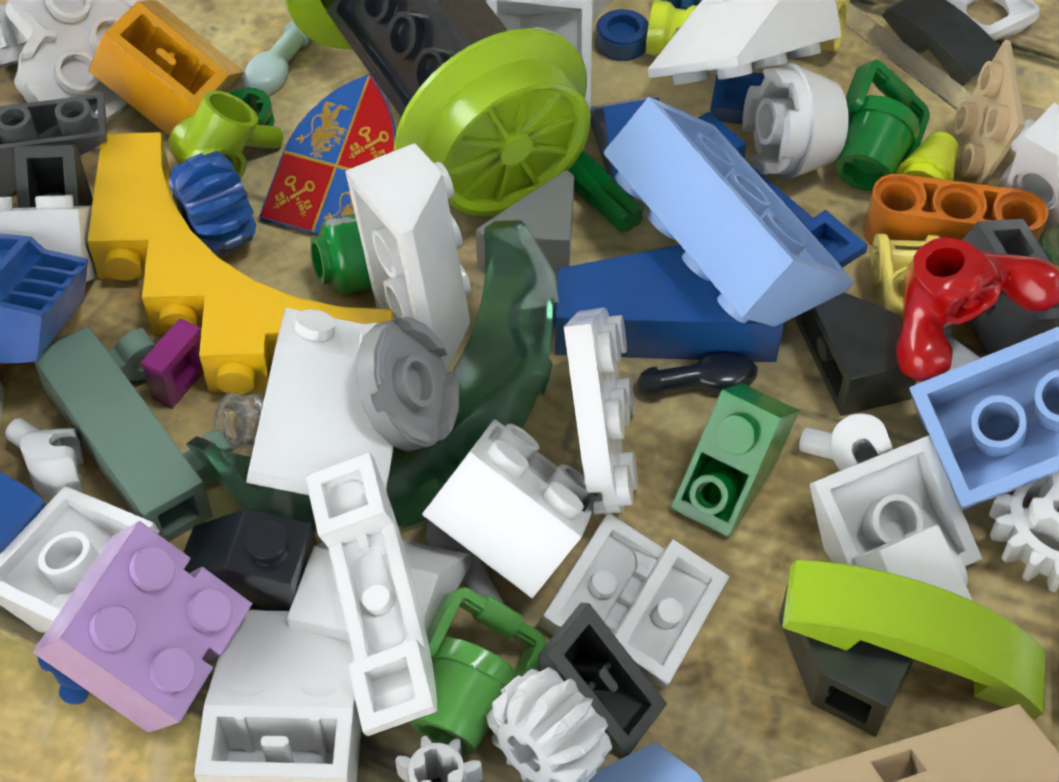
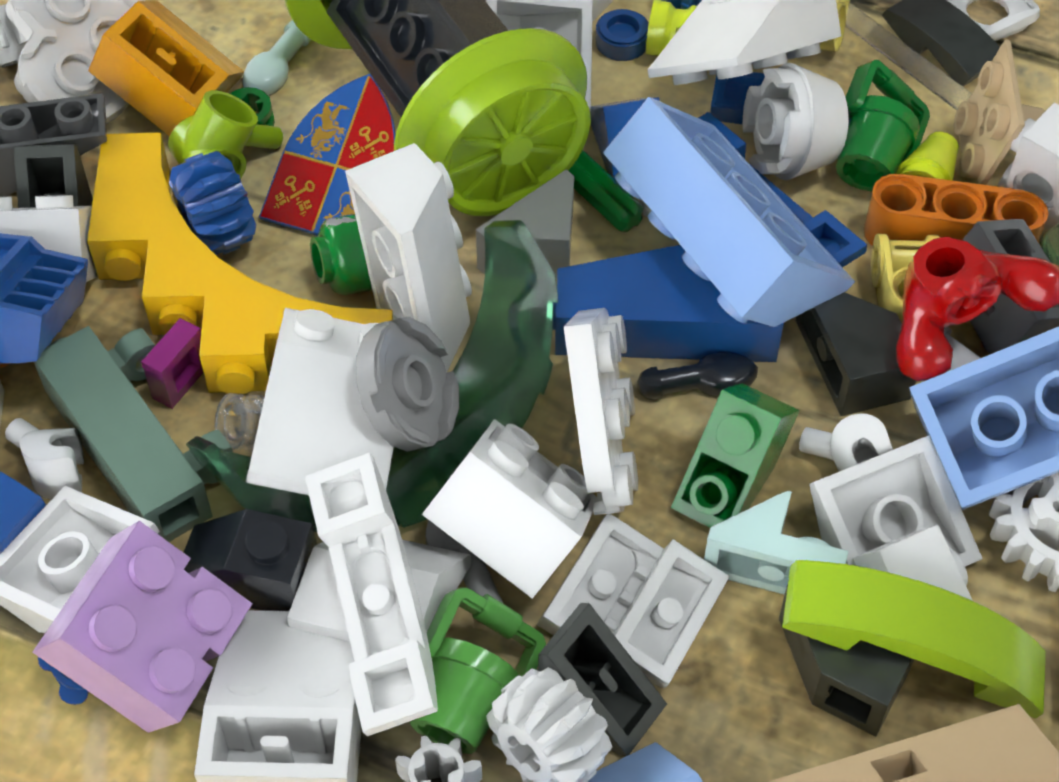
(756, 551): none -> light aqua slope

